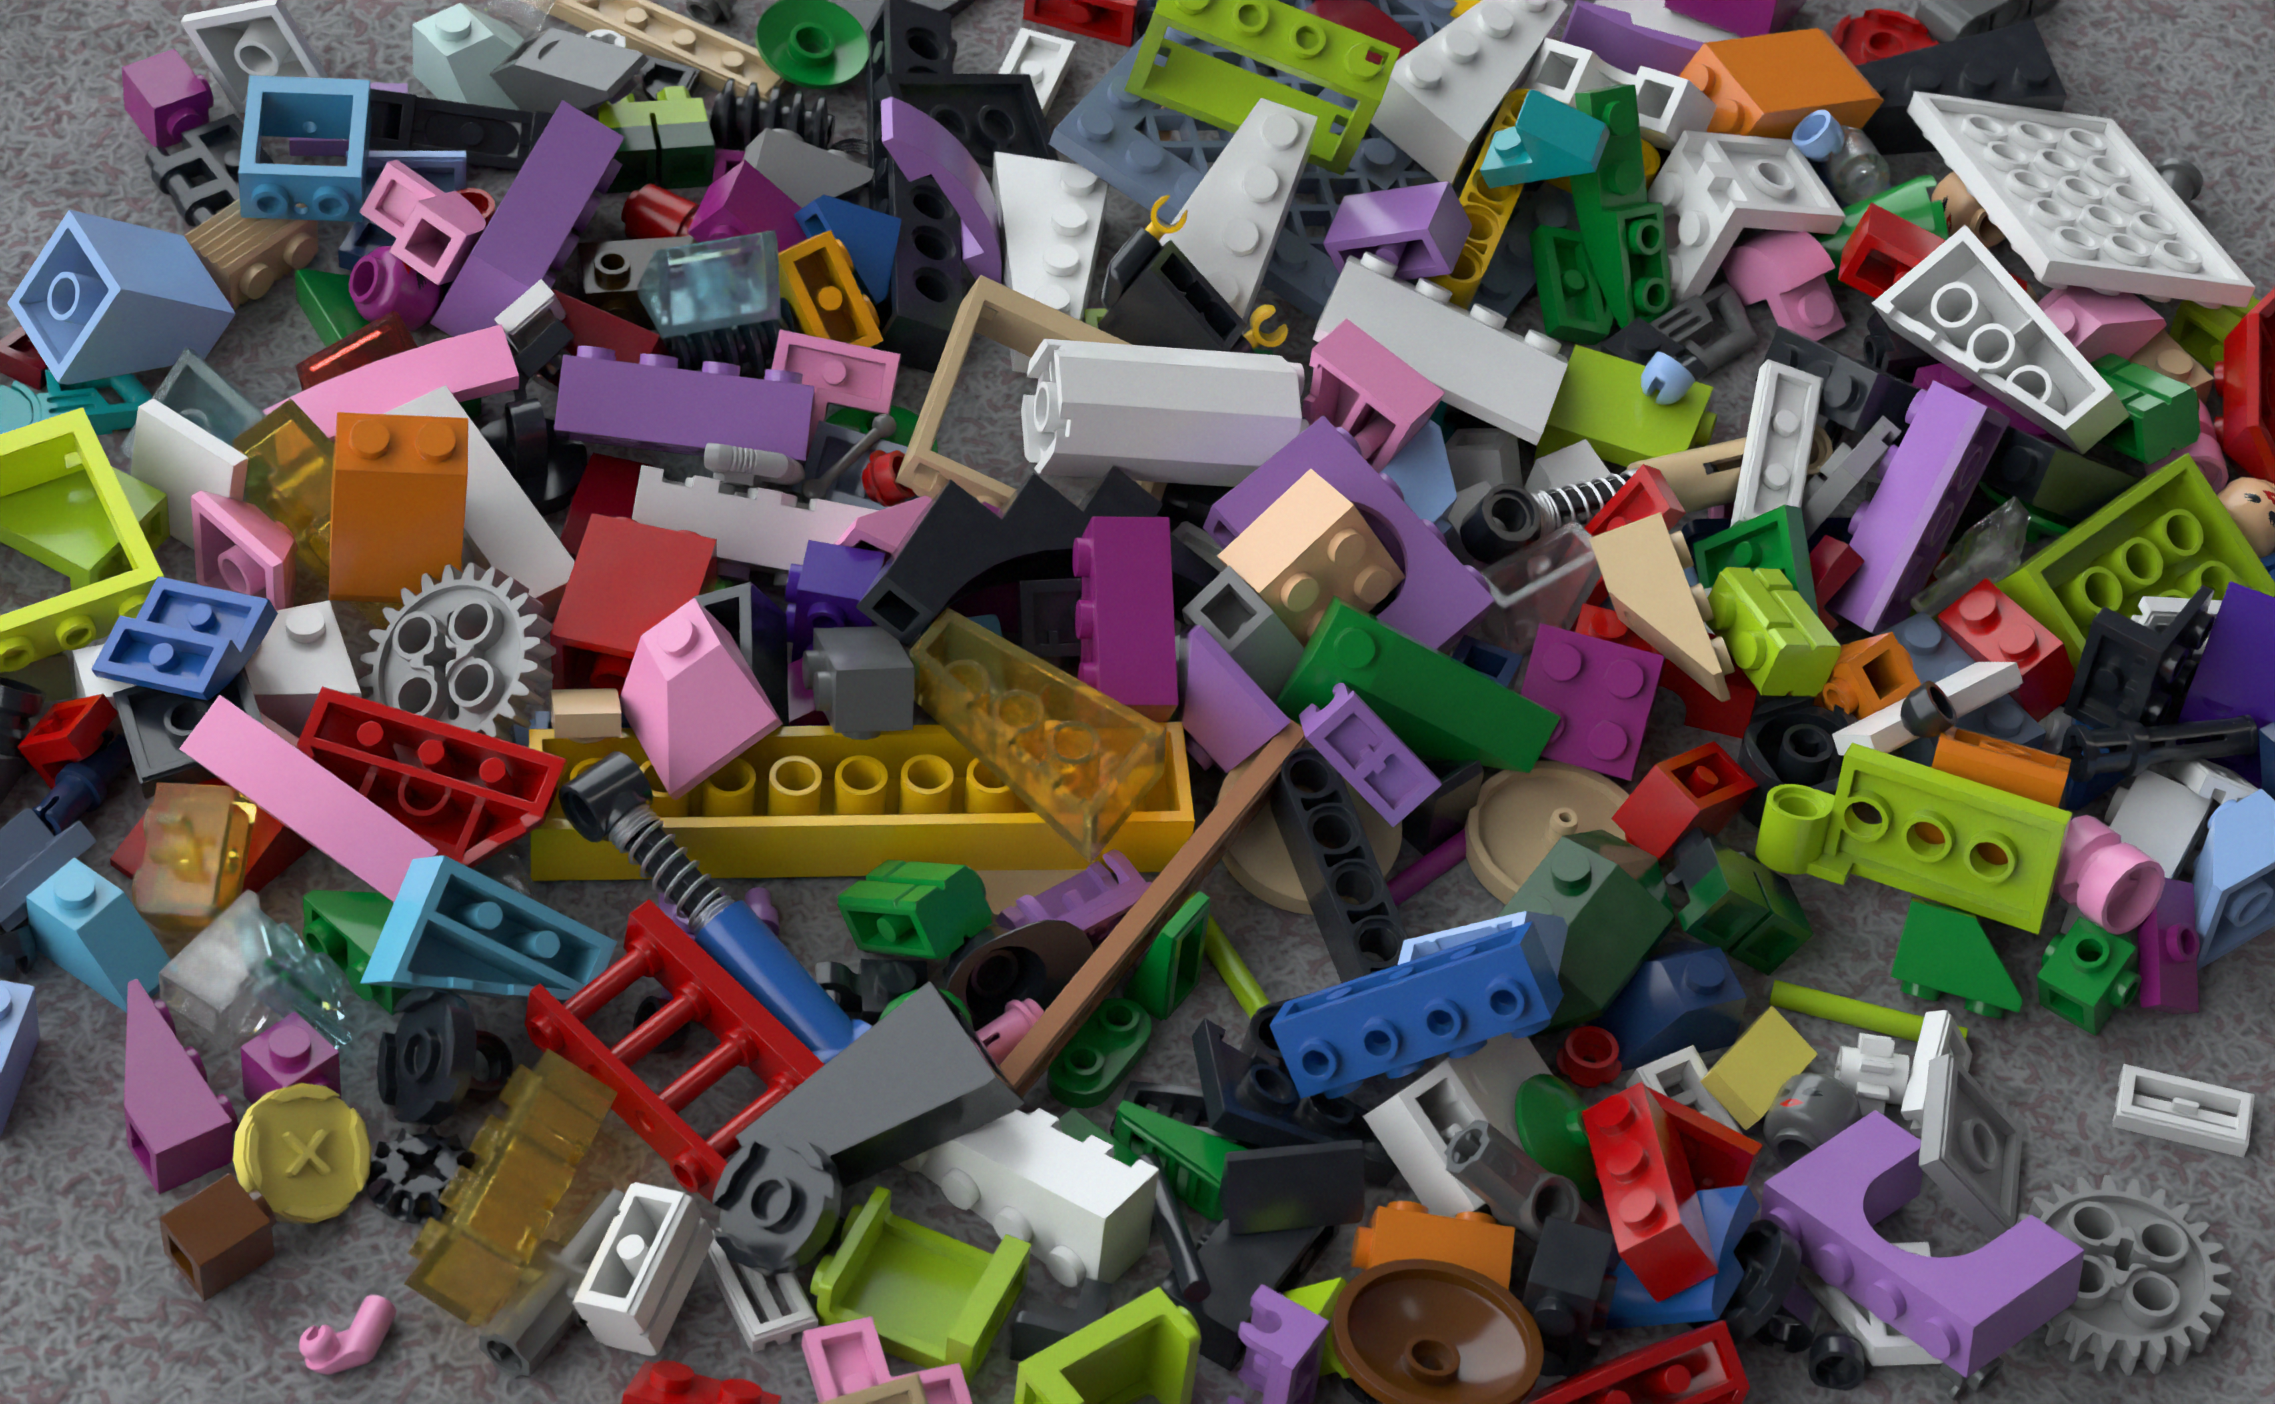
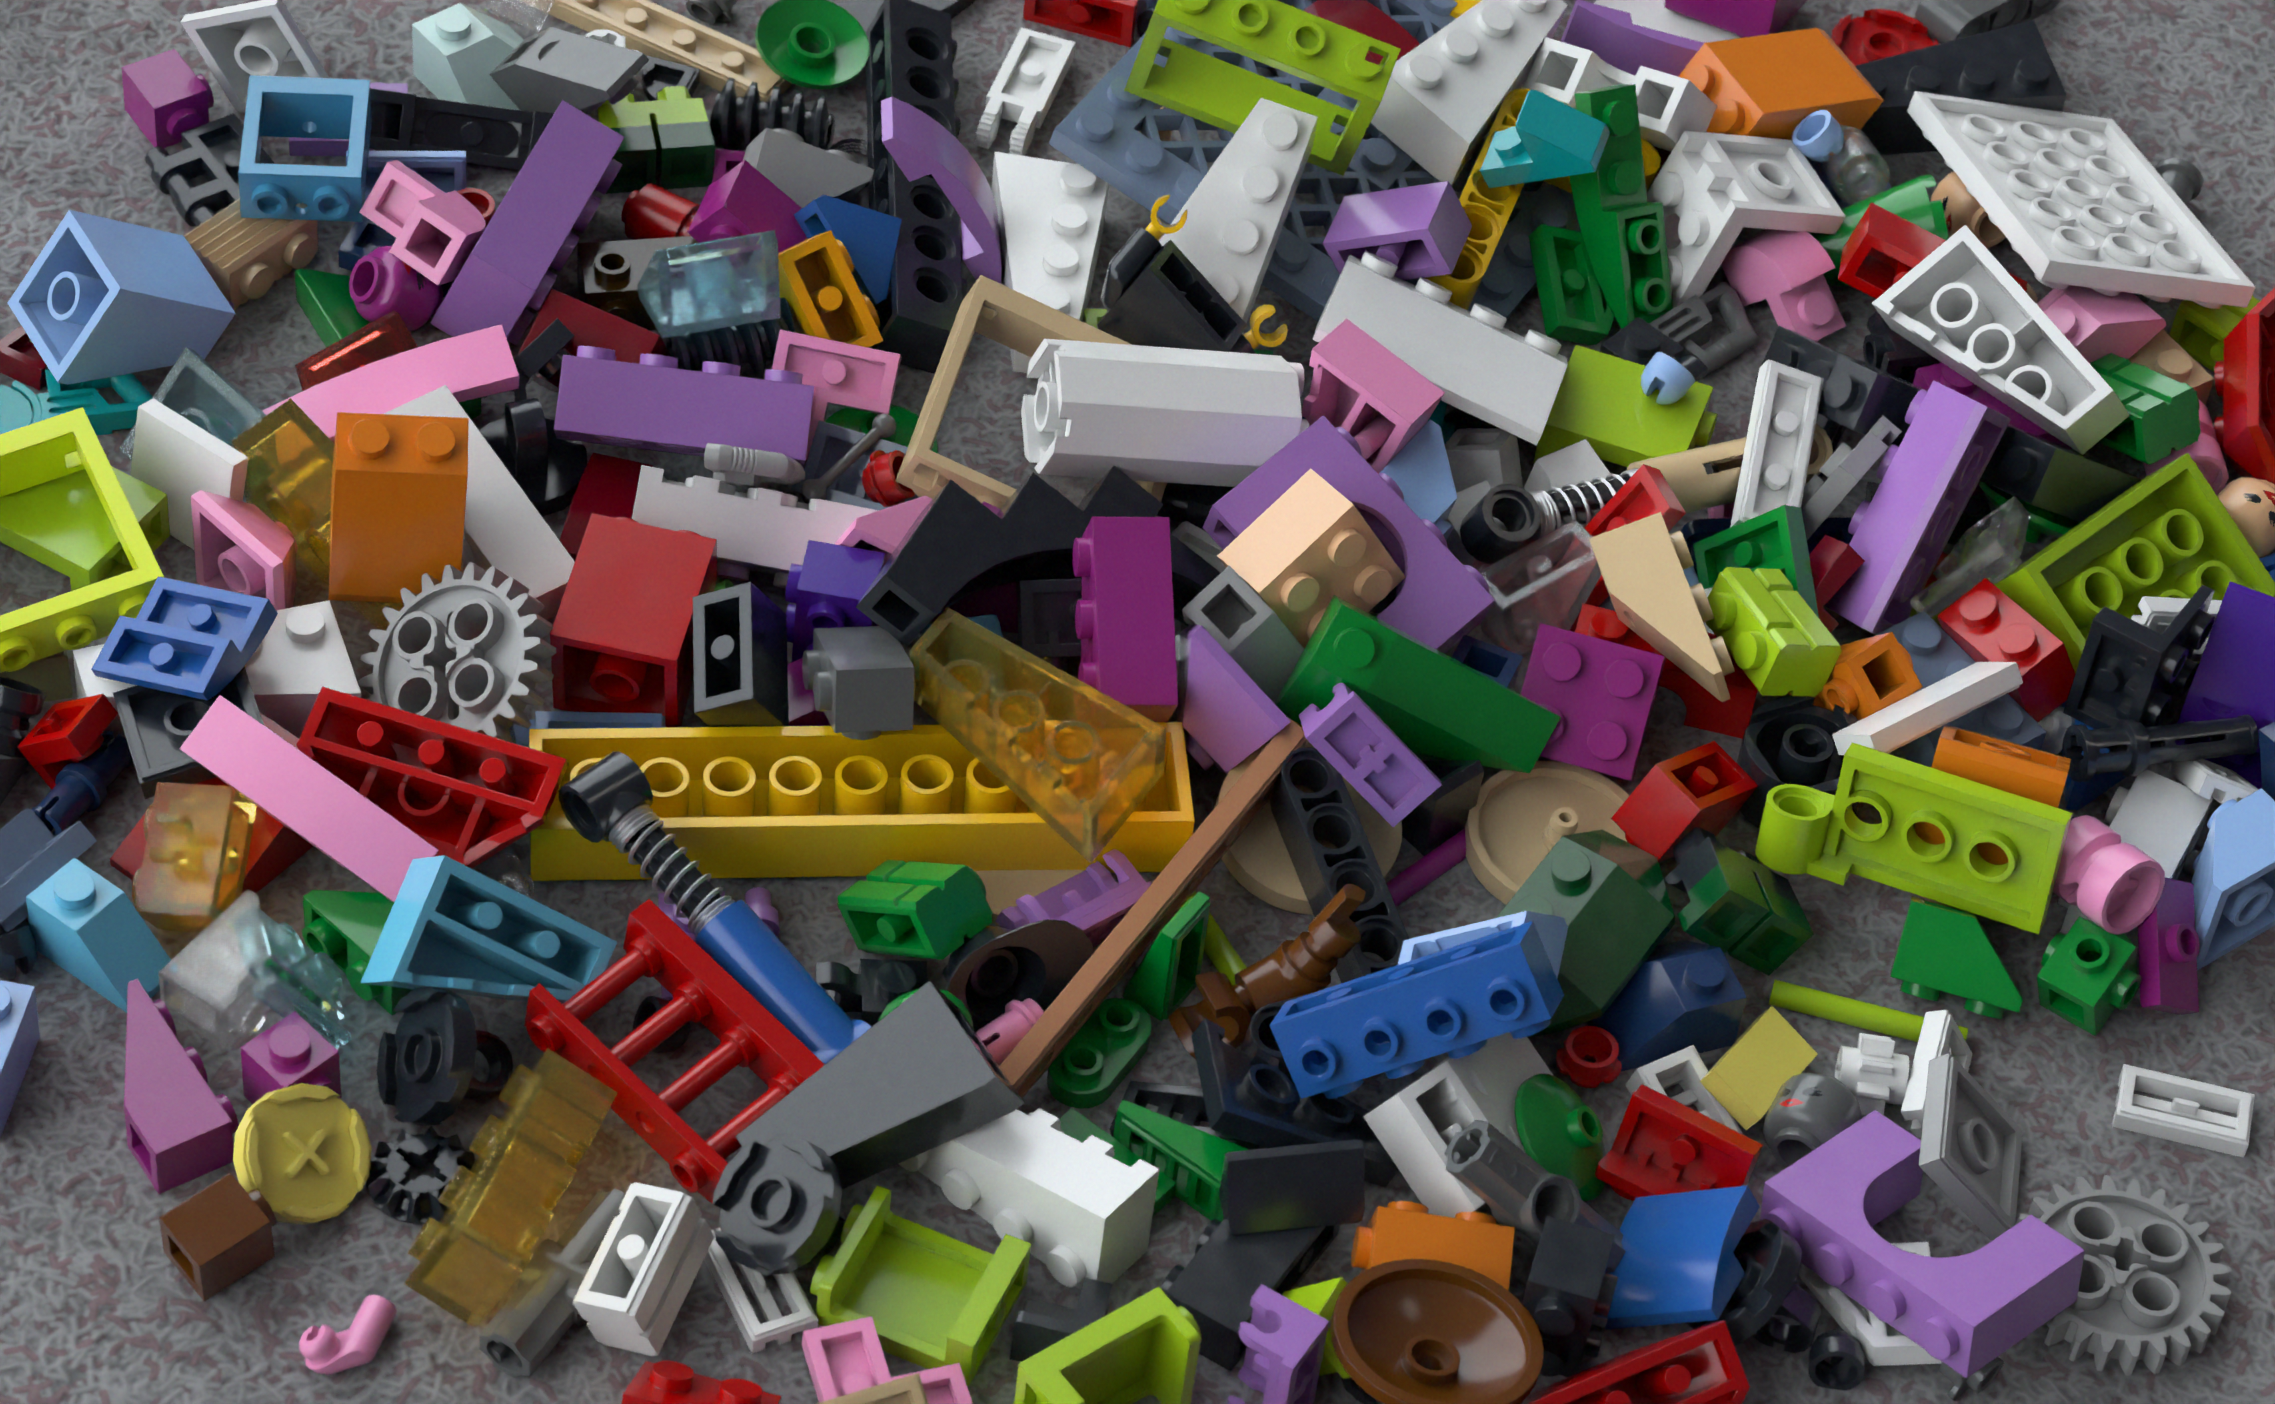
(530, 315): white tile -> none
(585, 714): tan slope -> none
(693, 699): bright pink slope -> none
(979, 109): black wing -> none
(1177, 1237): black bar -> none
(1288, 972): none -> reddish brown piece
(1649, 1192): red brick -> none
(1927, 711): black hinge -> none

